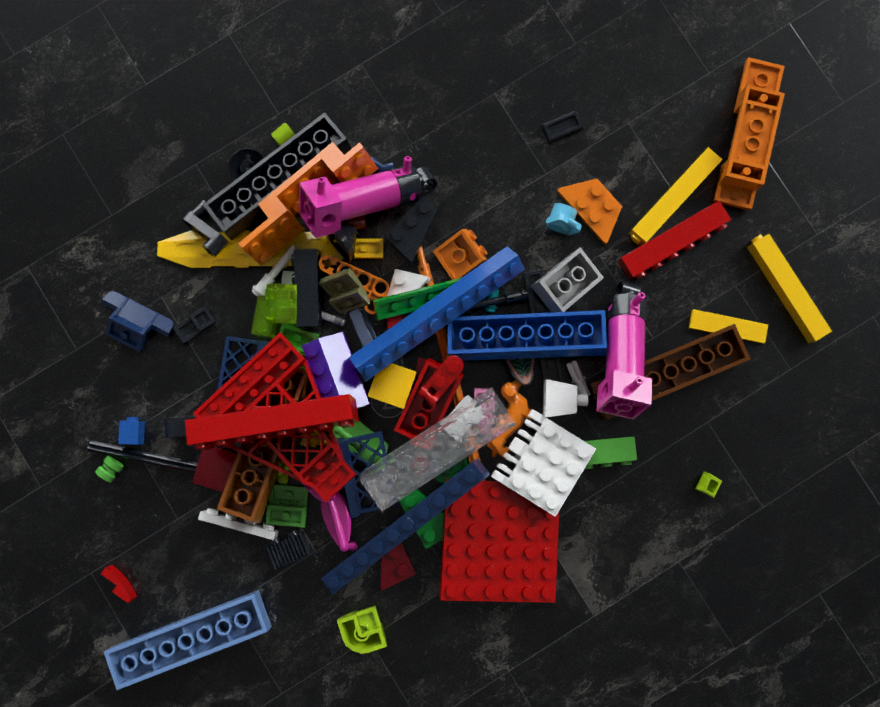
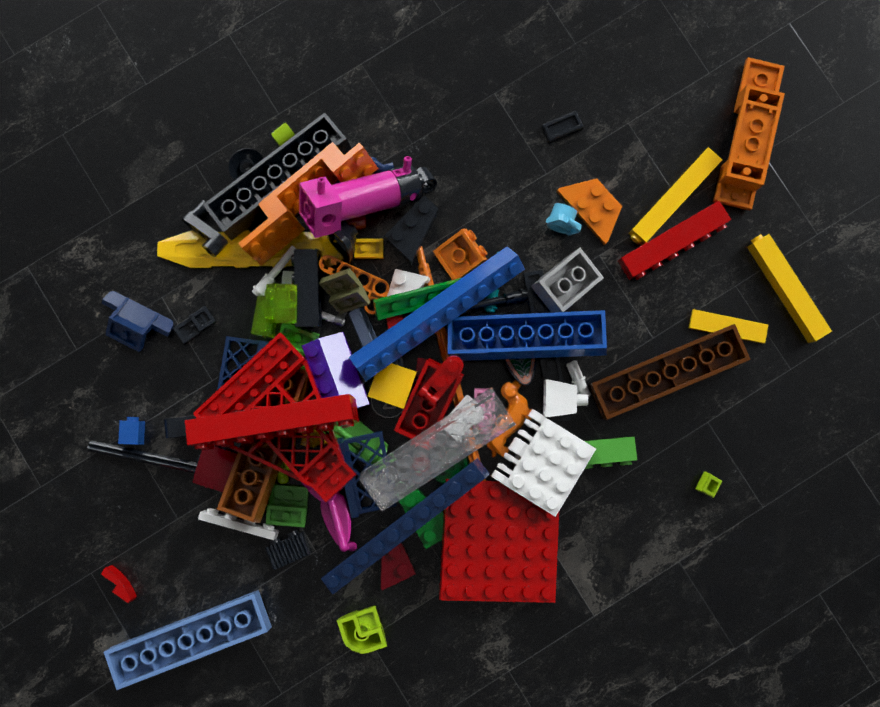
(109, 468): bright green wheel -> none
(625, 388): dark pink piece -> none

